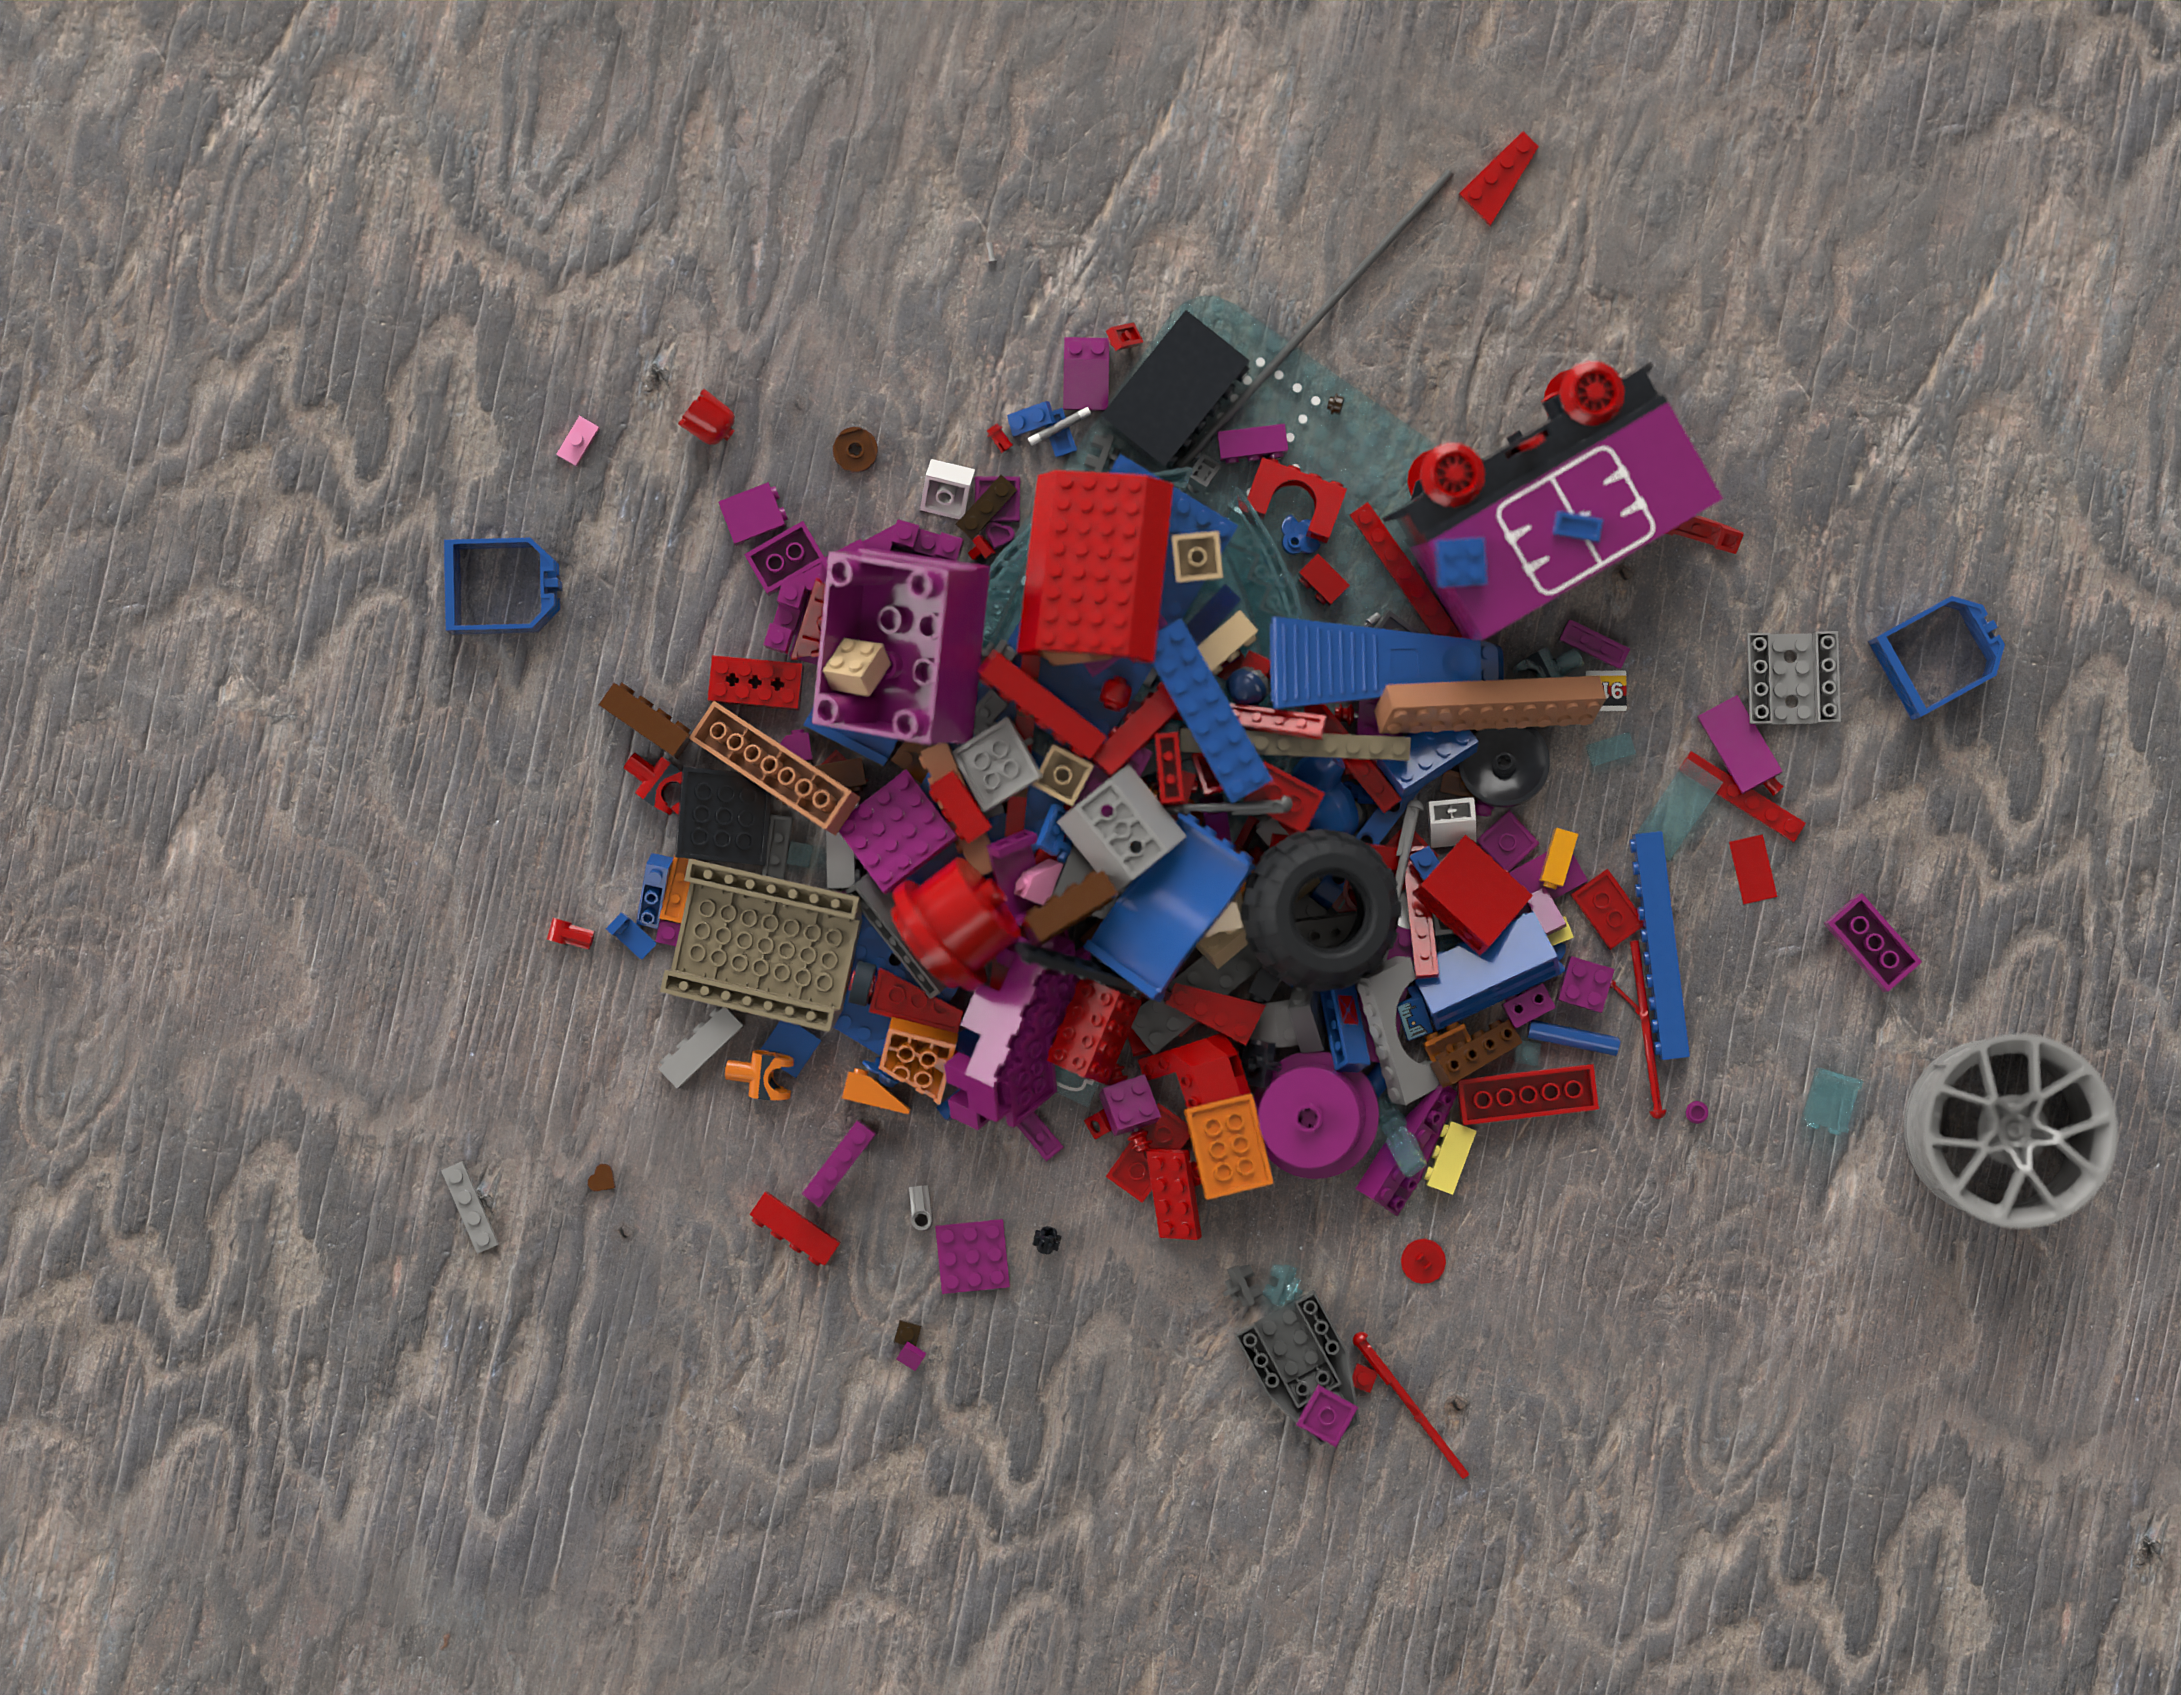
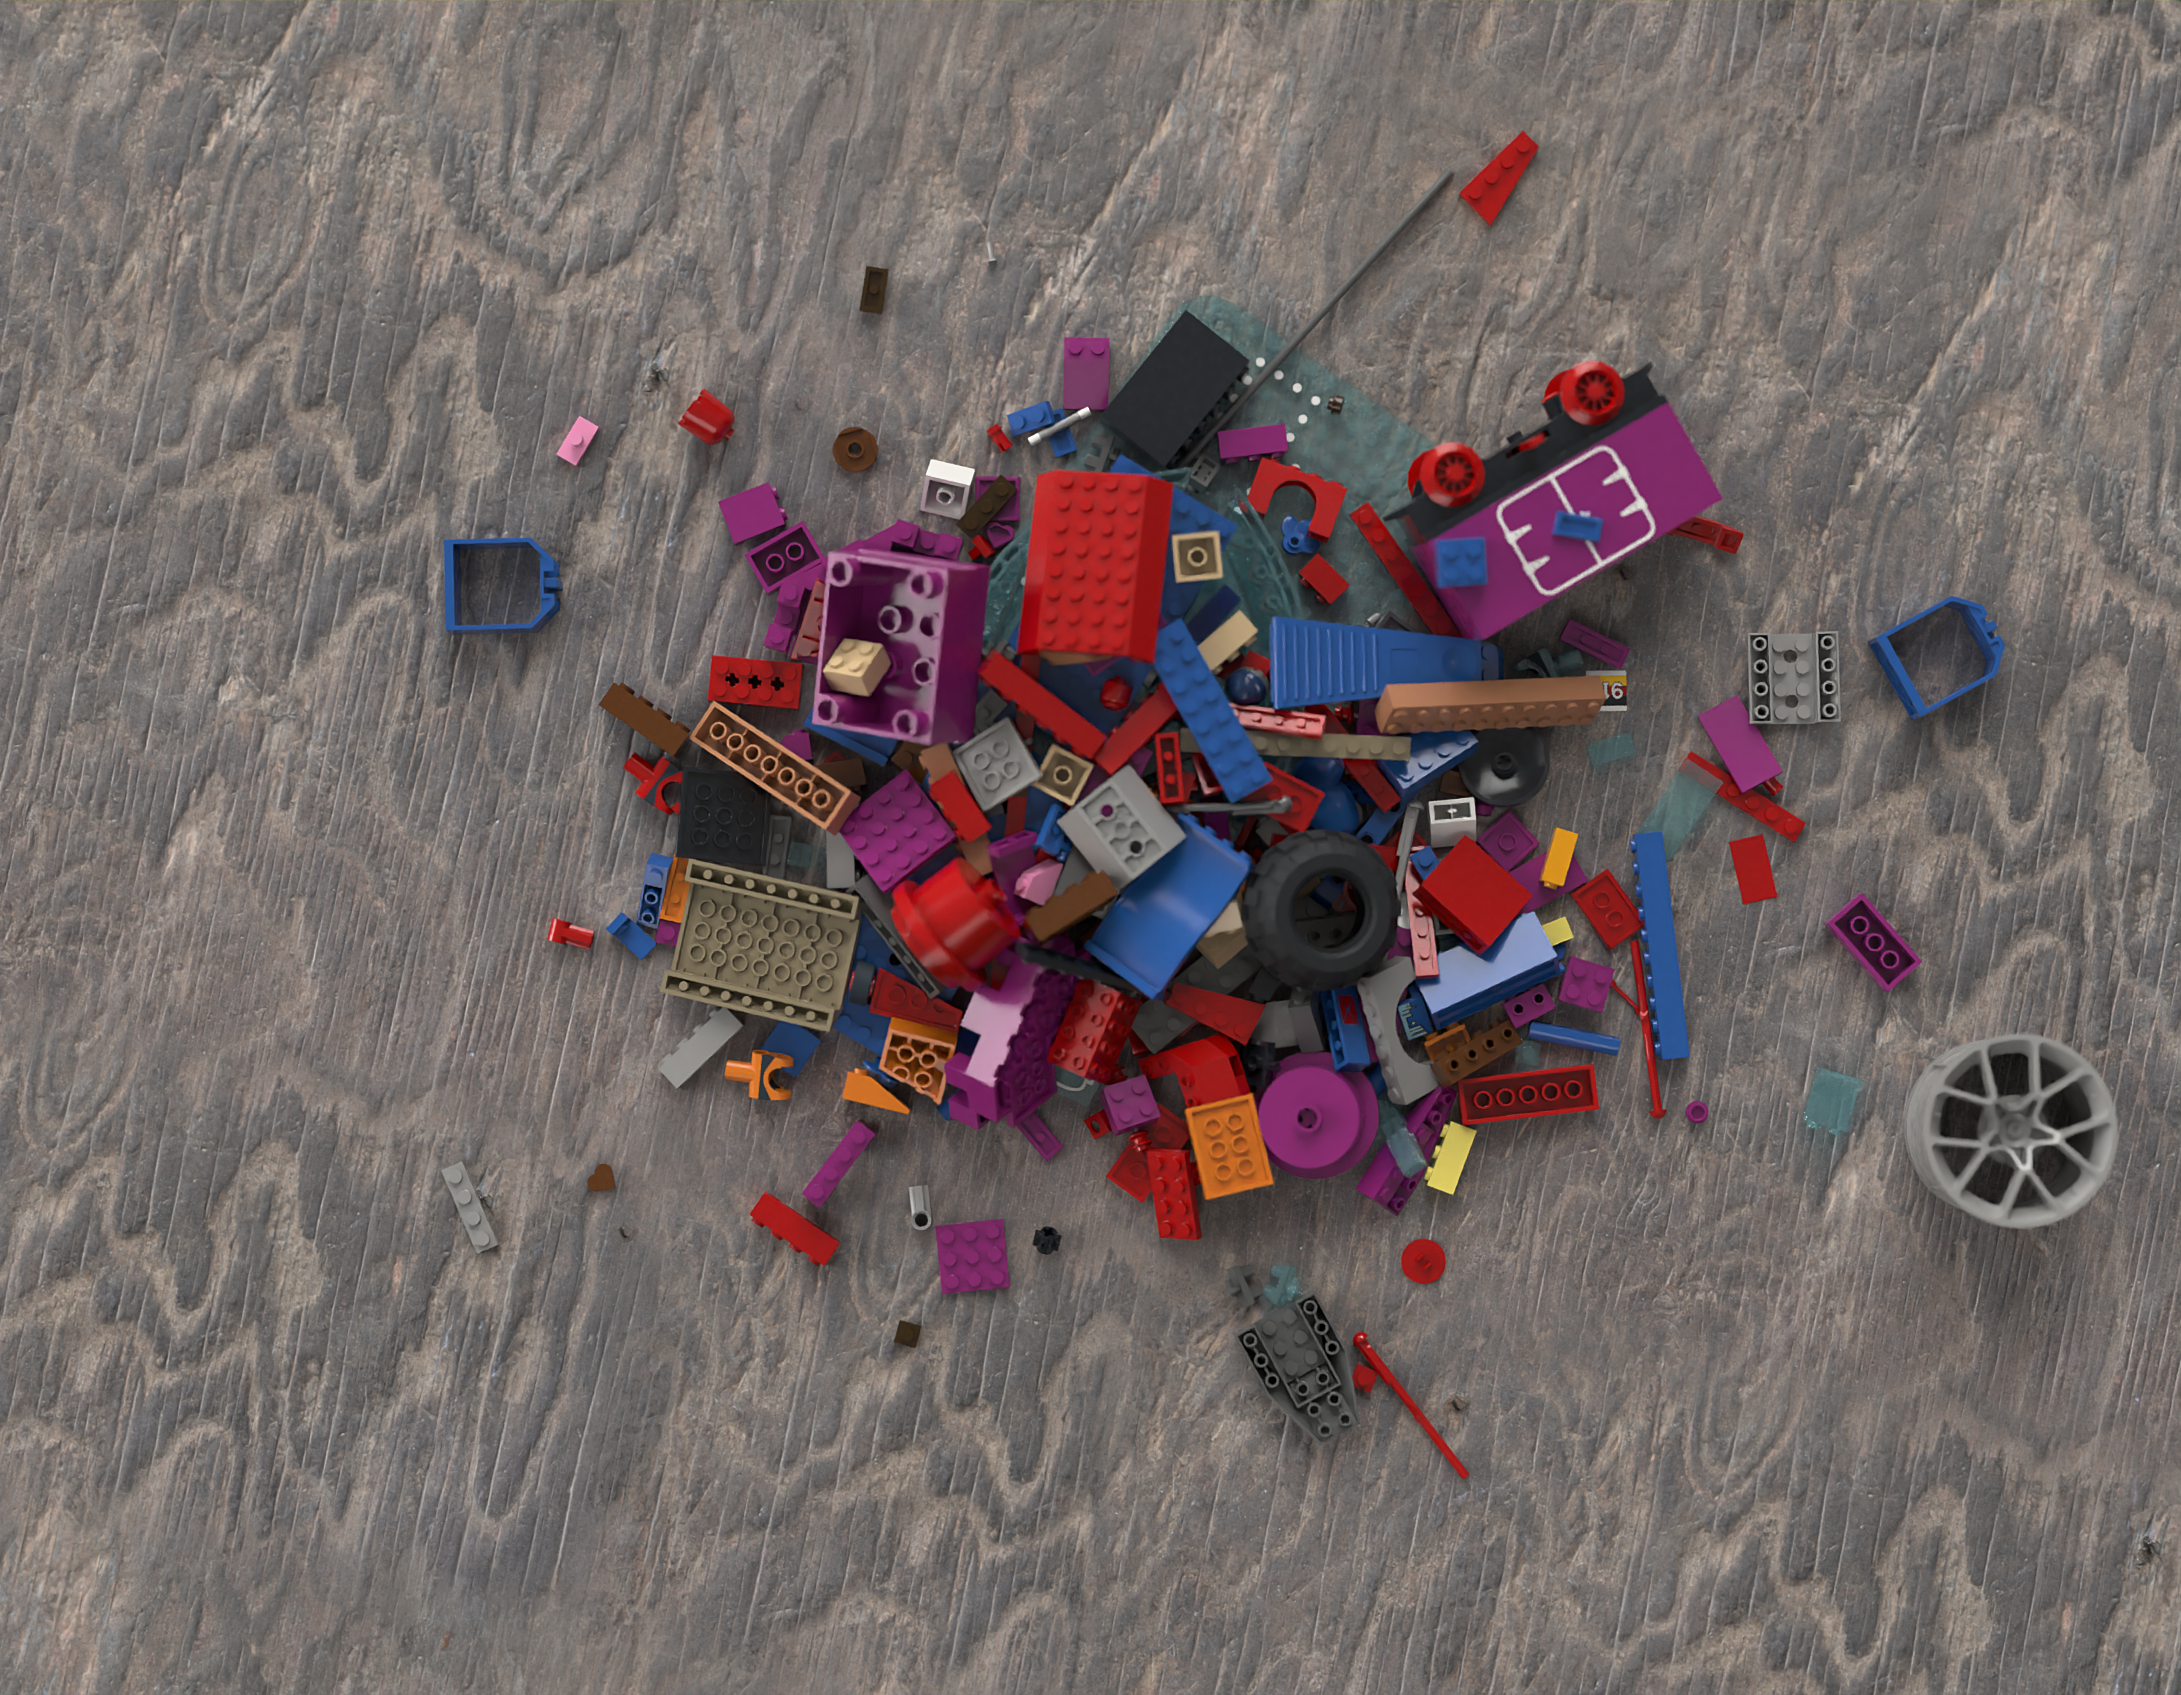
(874, 290): none -> dark brown plate
(911, 1356): magenta tile -> none
(1124, 336): red plate -> none
(1327, 1415): magenta tile -> none
(1546, 911): tile -> none

